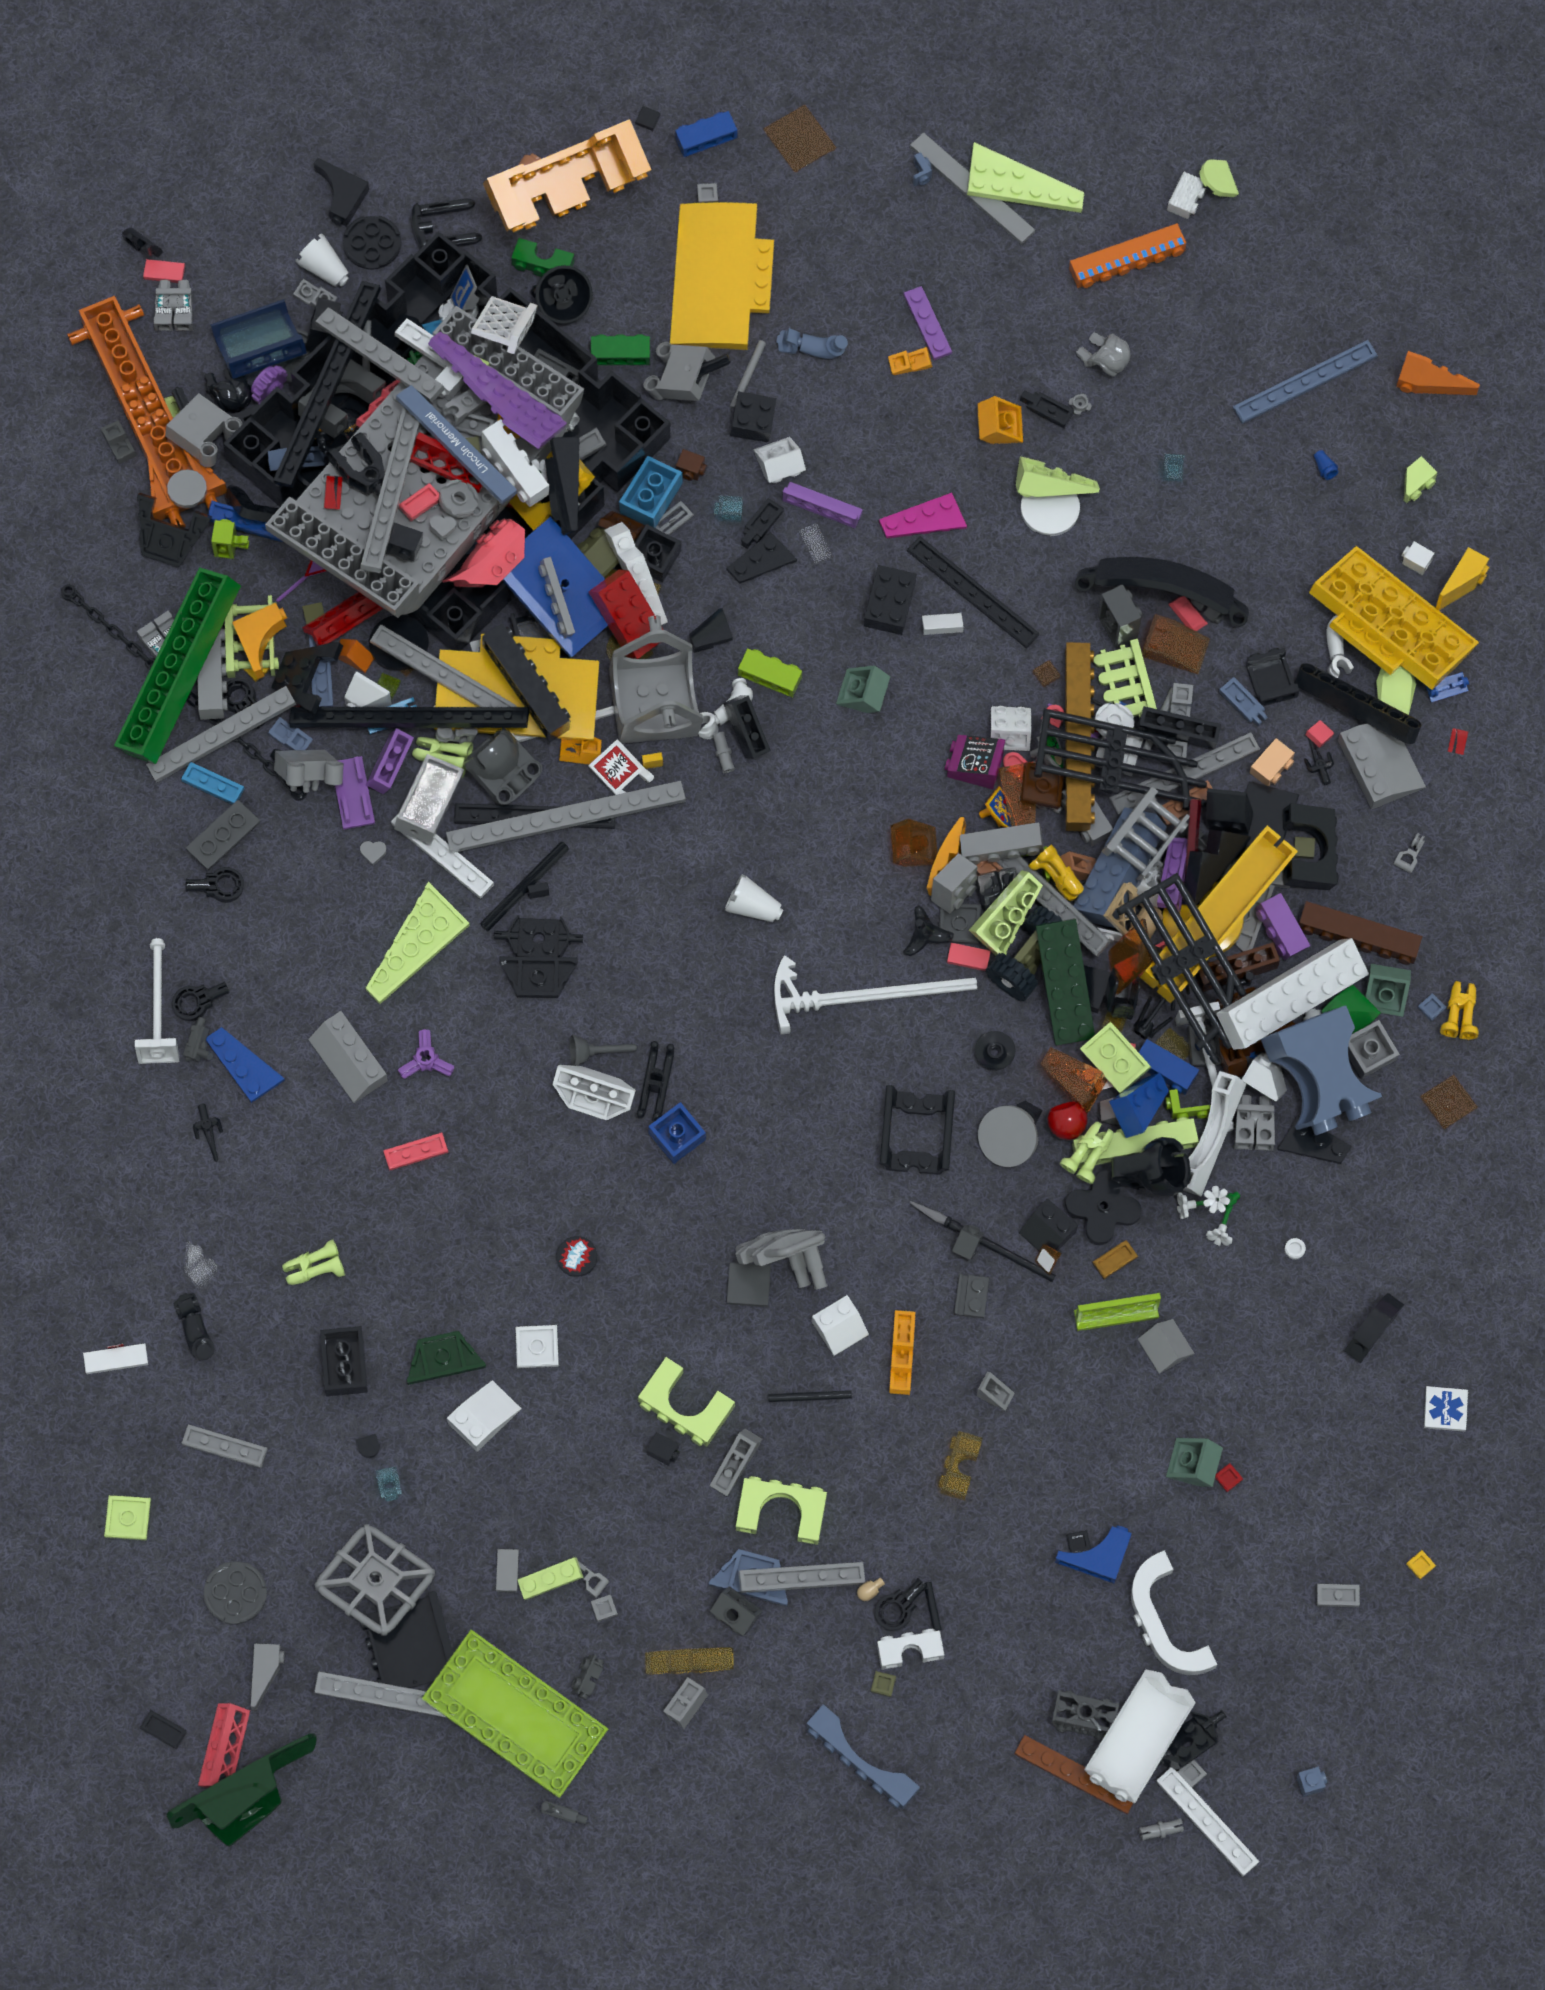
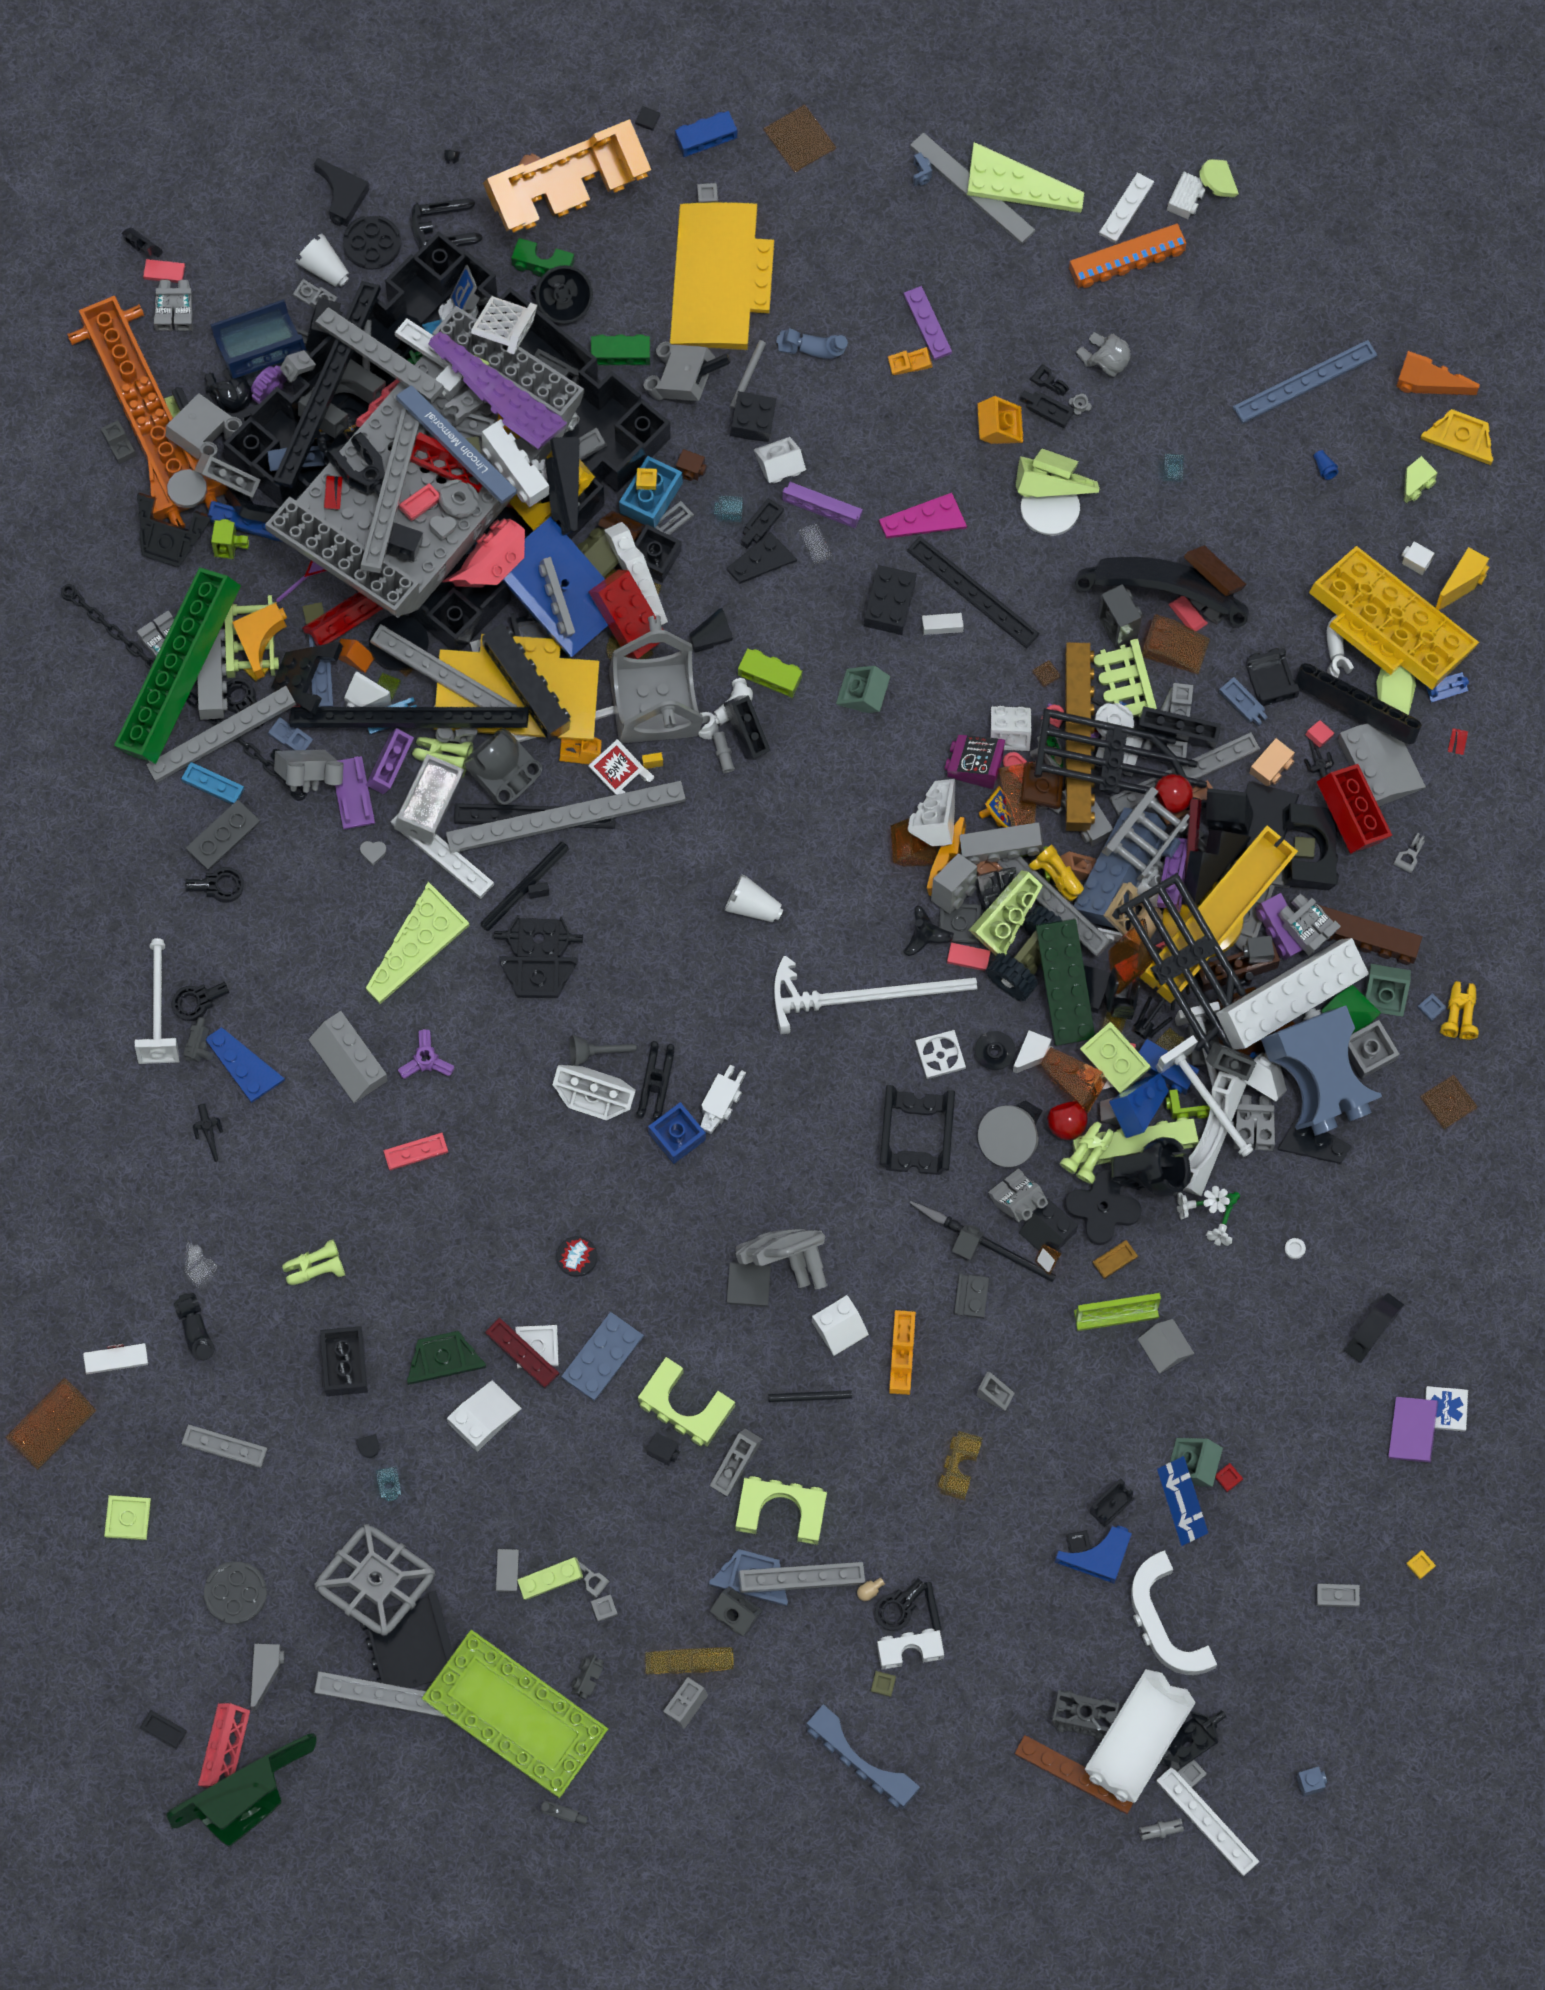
(50, 1423): none -> clear orange slope
(227, 475): none -> light grey brick
(297, 364): none -> light grey bracket
(450, 154): none -> black hinge
(522, 1353): none -> dark red tile
(602, 1356): none -> sand blue plate
(646, 479): none -> yellow tile
(720, 1099): none -> white hinge
(935, 815): none -> white wedge
(935, 1039): none -> white piece
(1018, 1196): none -> light grey hips
(1032, 1051): none -> white slope
(1055, 463): none -> yellowish green tile
(1059, 387): none -> black piece
(1111, 1503): none -> black hinge
(1126, 208): none -> white plate
(1171, 848): none -> sand blue tile
(1174, 793): none -> red helmet
(1178, 1057): none -> white tile
(1182, 1501): none -> blue sticker
(1214, 570): none -> reddish brown tile
(1231, 1061): none -> dark grey brick
(1259, 949): none -> dark grey brick
(1309, 925): none -> light grey hips
(1354, 808): none -> red brick
(1413, 1429): none -> medium lavender tile
(1462, 435): none -> yellow wing

